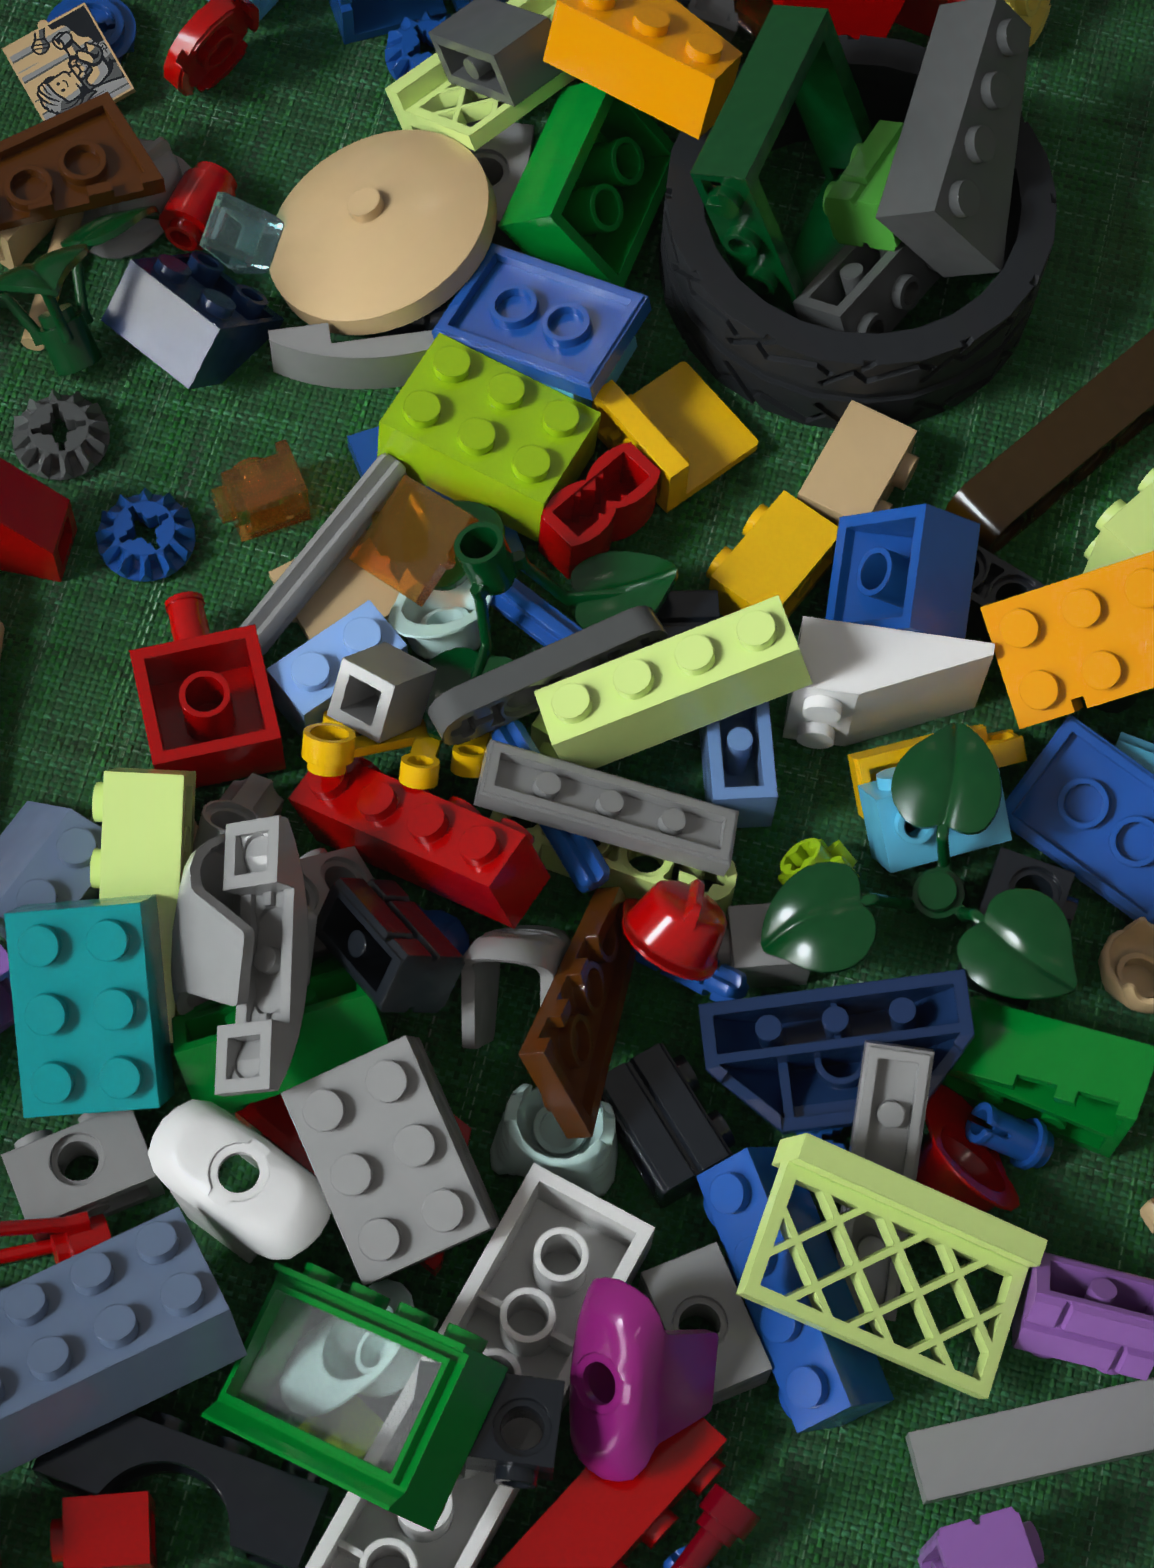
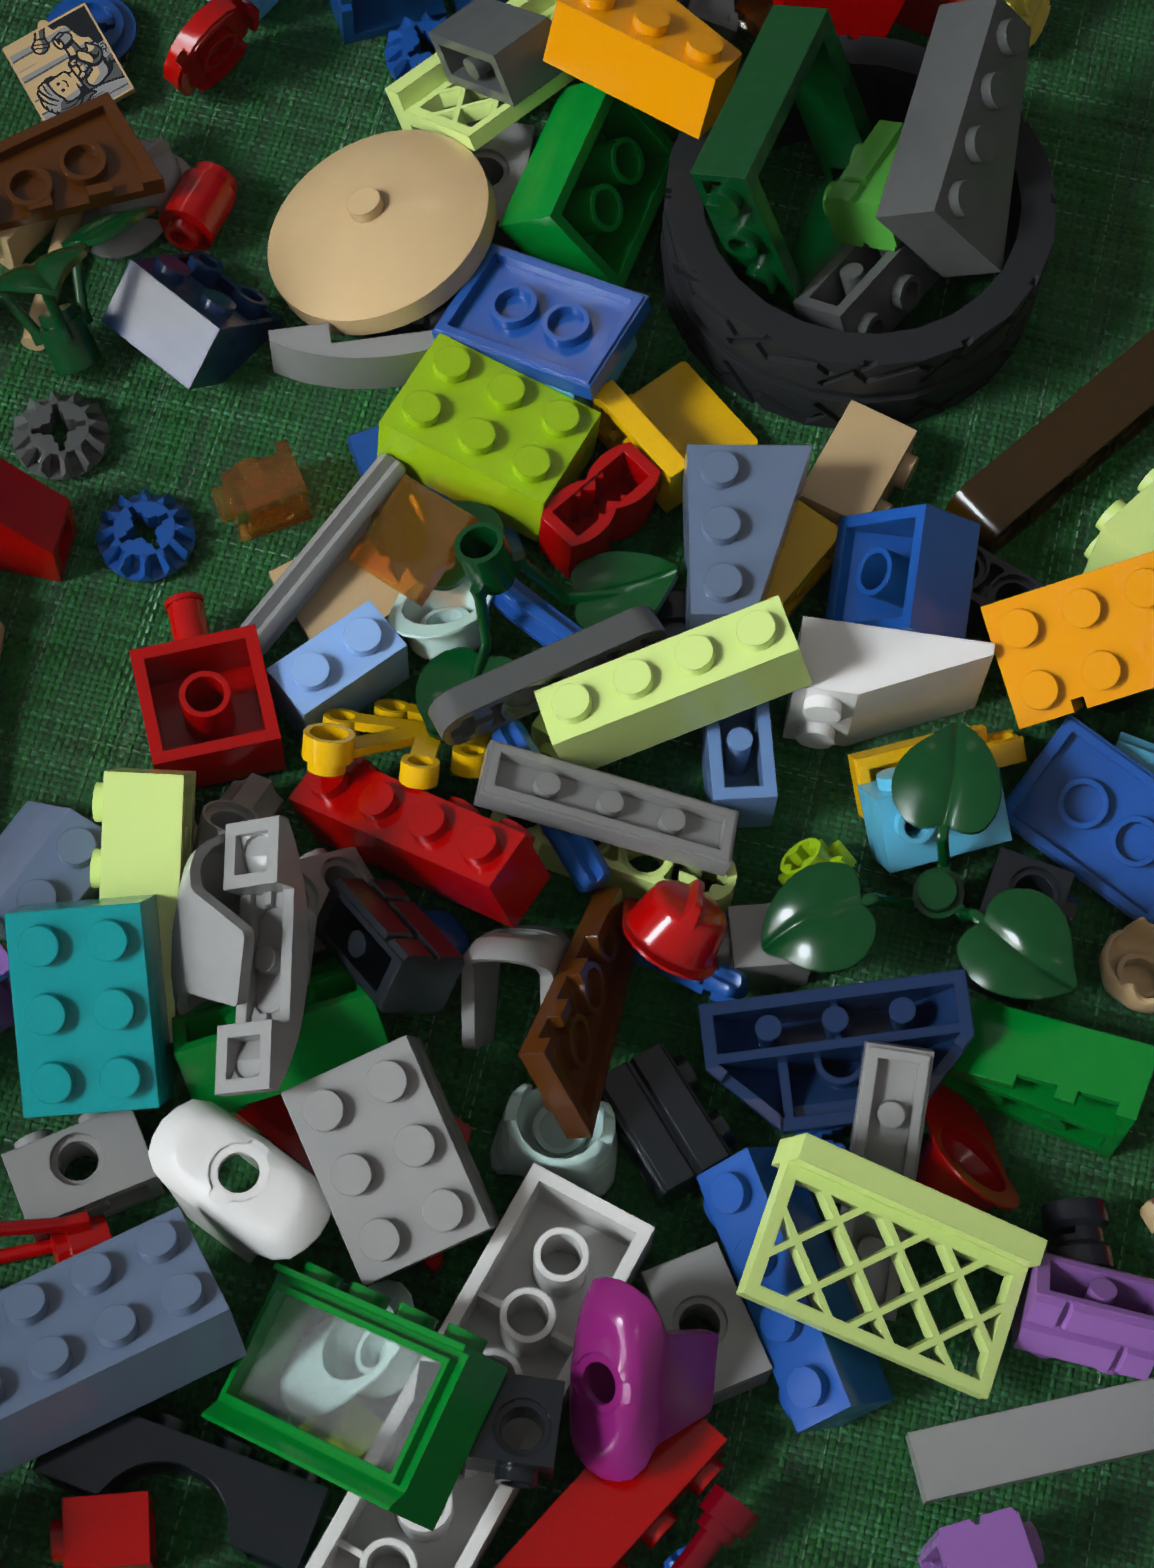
(241, 235): clear light blue slope -> none
(381, 692): light grey brick -> none
(736, 522): none -> sand blue wedge
(1023, 1141): blue pin -> none
(1078, 1229): none -> black wheel

